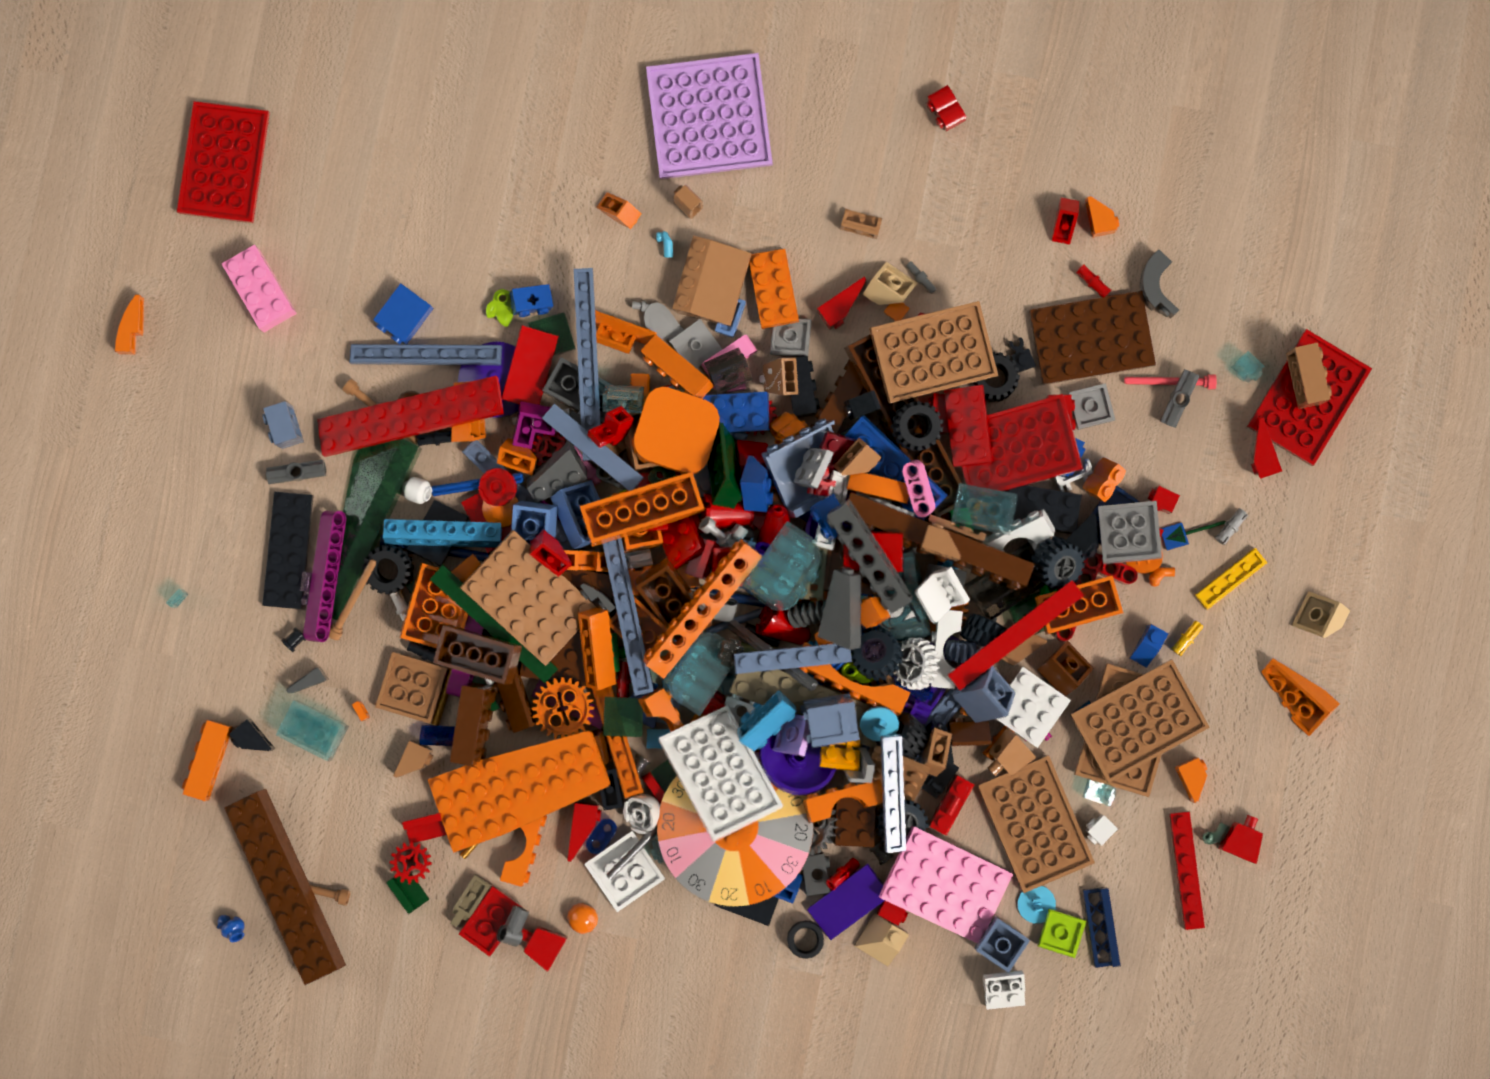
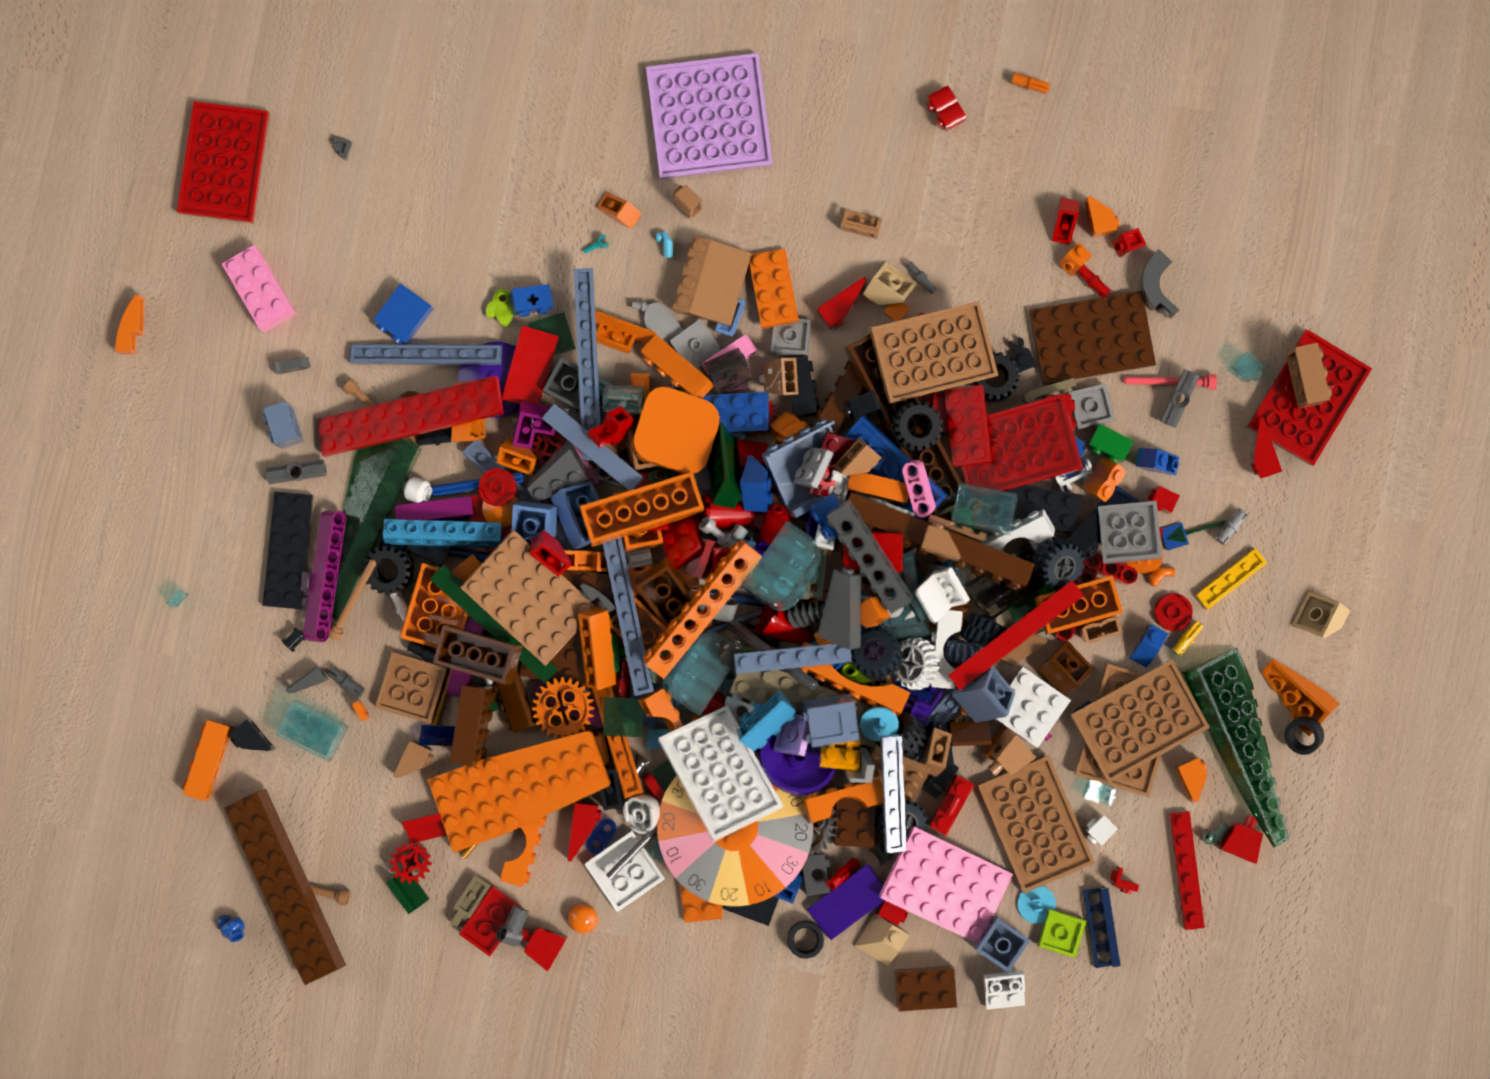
(291, 365): none -> dark grey beam
(342, 147): none -> dark grey tile
(346, 682): none -> dark grey pin
(436, 510): none -> magenta tile
(596, 245): none -> teal hand
(698, 909): none -> orange plate
(925, 988): none -> reddish brown brick
(1030, 83): none -> orange axle
(1063, 387): none -> dark tan plate
(1075, 259): none -> orange bracket
(1096, 630): none -> medium nougat brick
(1109, 443): none -> green brick
(1125, 886): none -> red bracket
(1128, 242): none -> red bracket
(1157, 461): none -> blue slope
(1173, 612): none -> red tile
(1227, 703): none -> clear green wedge
(1294, 744): none -> black tyre

